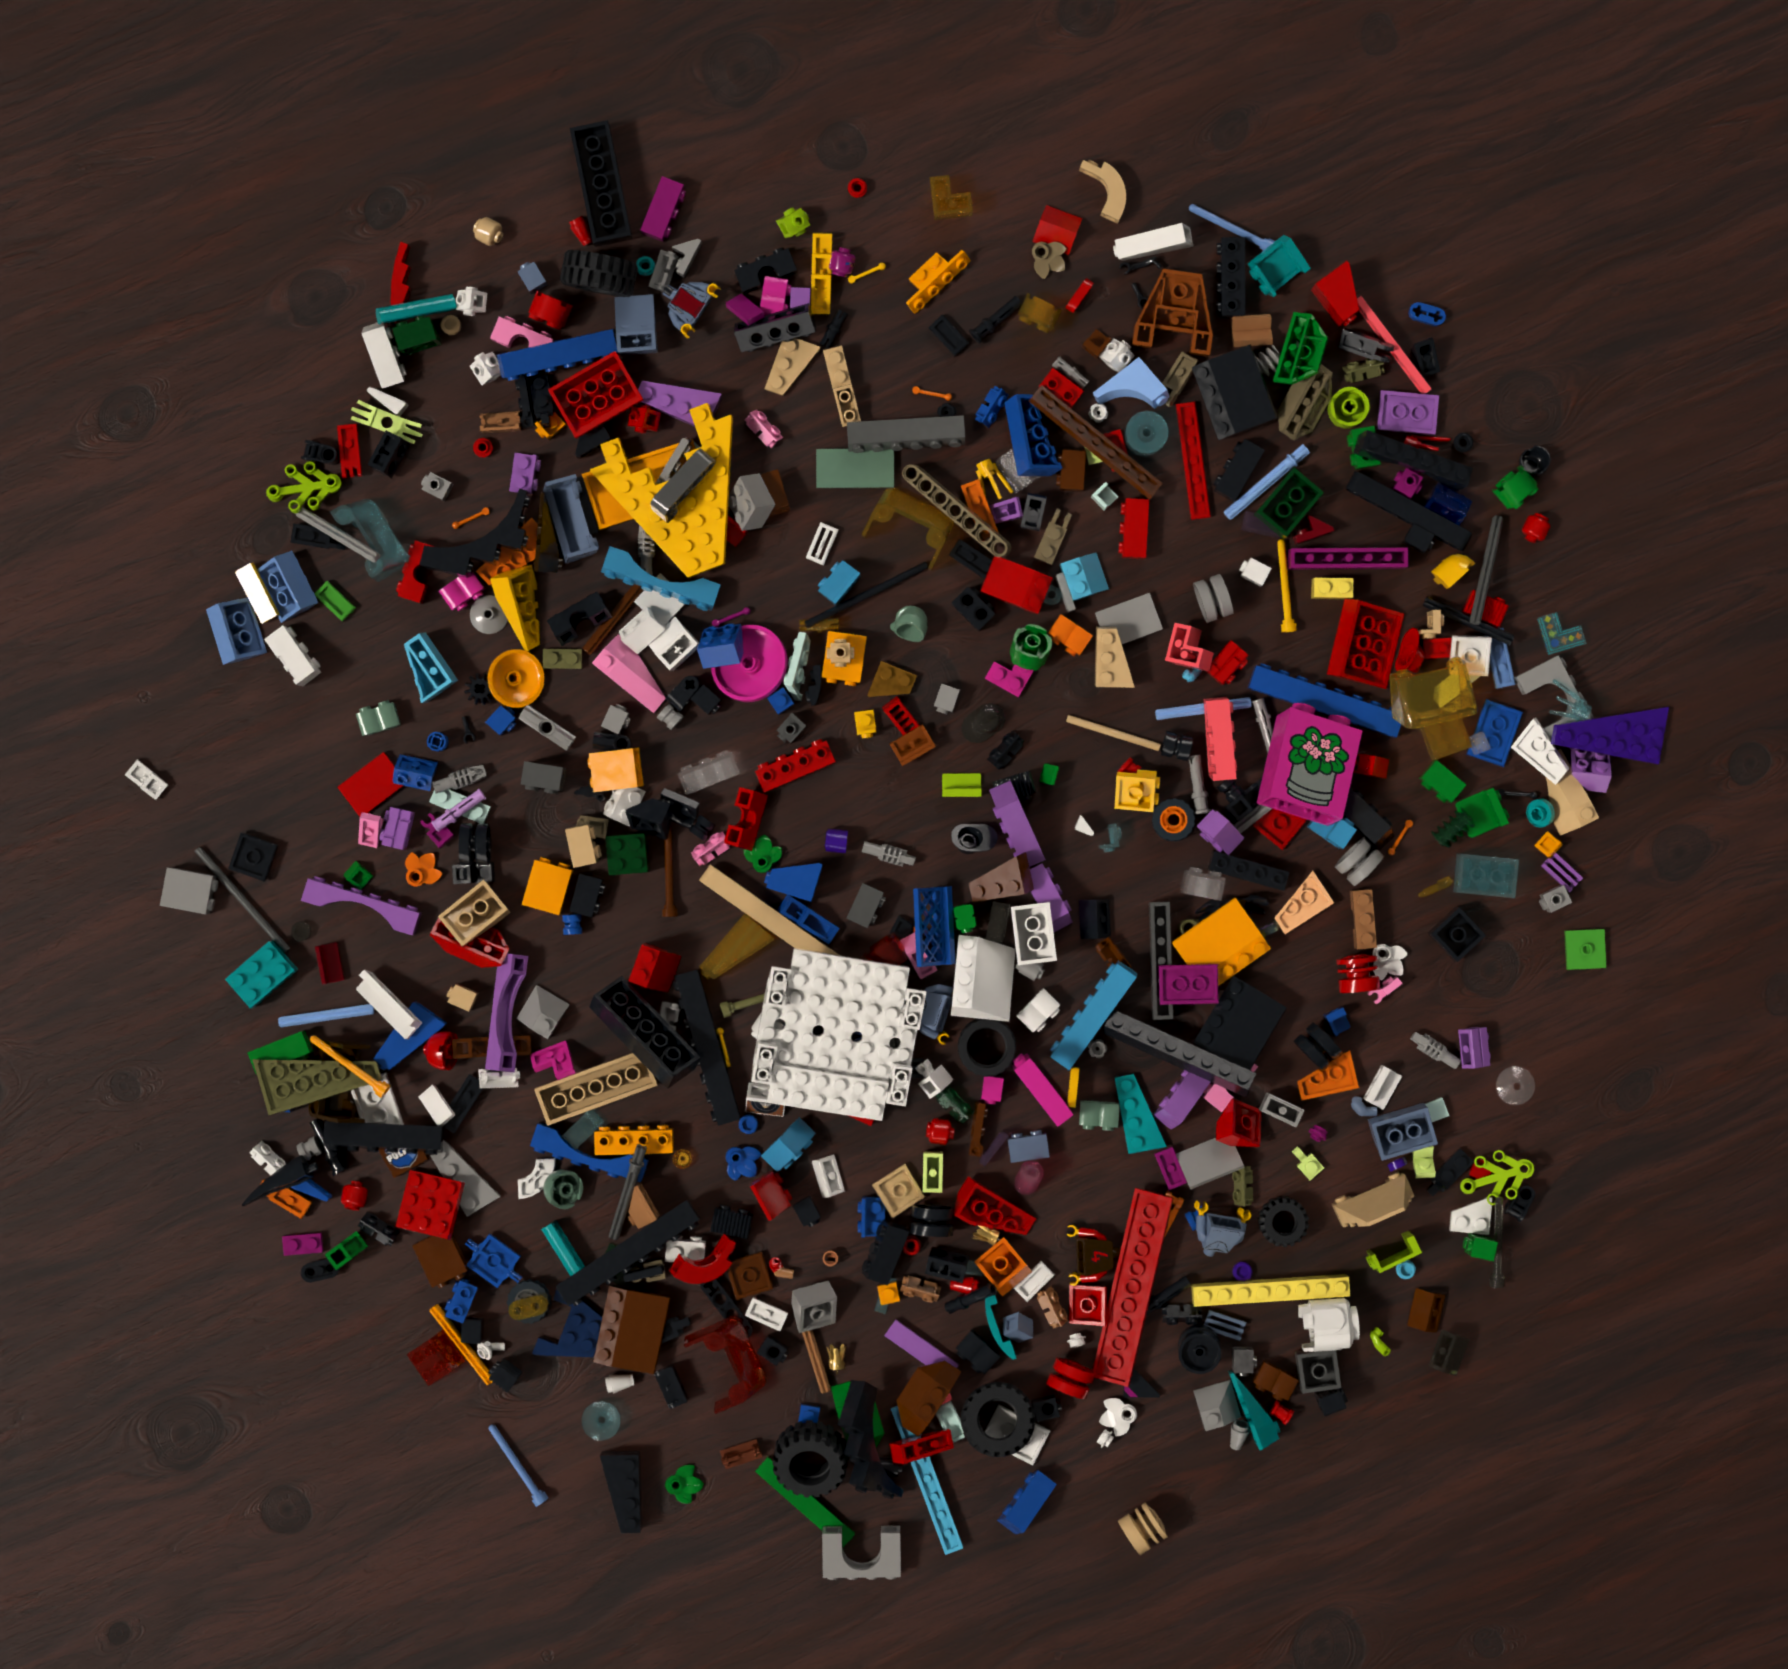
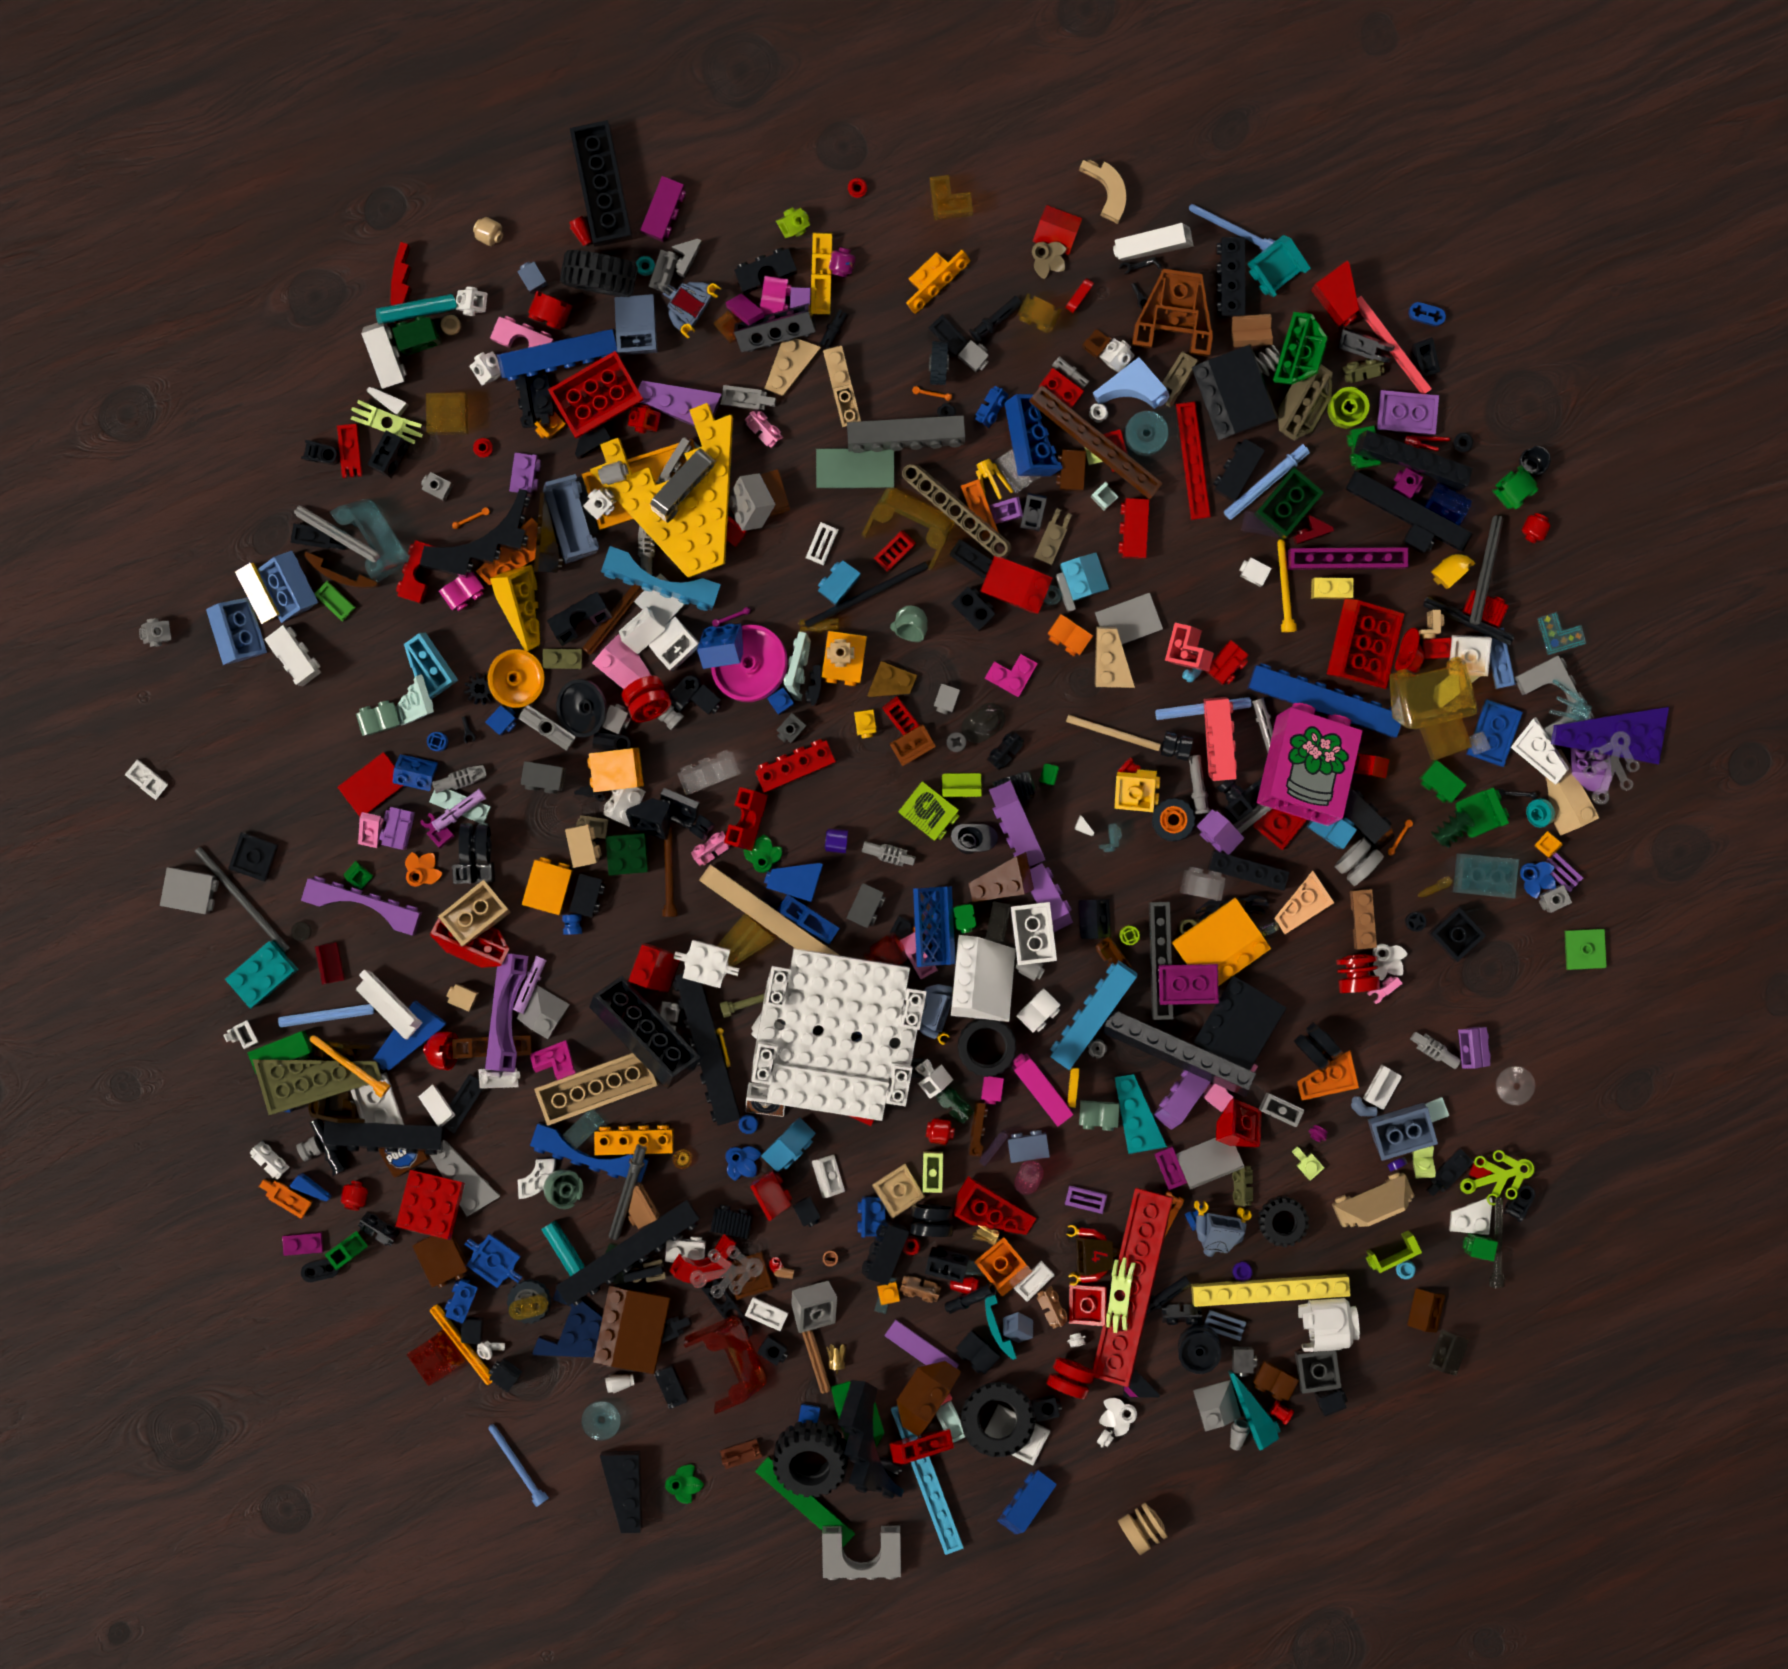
(155, 632): none -> light grey brick
(242, 1032): none -> white piece
(289, 1175): black piece -> none
(306, 487): lime plant -> none
(319, 564): none -> reddish brown slope
(415, 703): none -> light aqua wing
(447, 413): none -> clear yellow brick
(487, 625): light grey dish -> none
(500, 422): medium nougat hinge -> none
(538, 963): none -> lavender pin
(574, 710): none -> black dish
(600, 502): none -> white brick
(613, 473): none -> light grey brick
(646, 699): none -> red wheel
(706, 963): none -> white plate
(725, 326): none -> clear orange panel
(729, 1272): none -> clear plant
(746, 398): none -> light grey hinge
(851, 279): yellow hinge -> none
(906, 538): none -> red slope
(929, 811): none -> lime panel
(938, 363): none -> black wheel
(956, 742): none -> flat silver wheel
(974, 356): none -> light grey brick
(1030, 647): green brick -> none
(1089, 1192): none -> medium lavender tile
(1120, 1283): none -> yellowish green piece
(1127, 933): none -> lime wheel
(1213, 598): light grey wheel -> none
(1337, 1021): blue panel -> none
(1378, 1343): lime arm -> none
(1419, 921): none -> black wheel
(1540, 878): none -> blue plate
(1612, 764): none -> clear plant

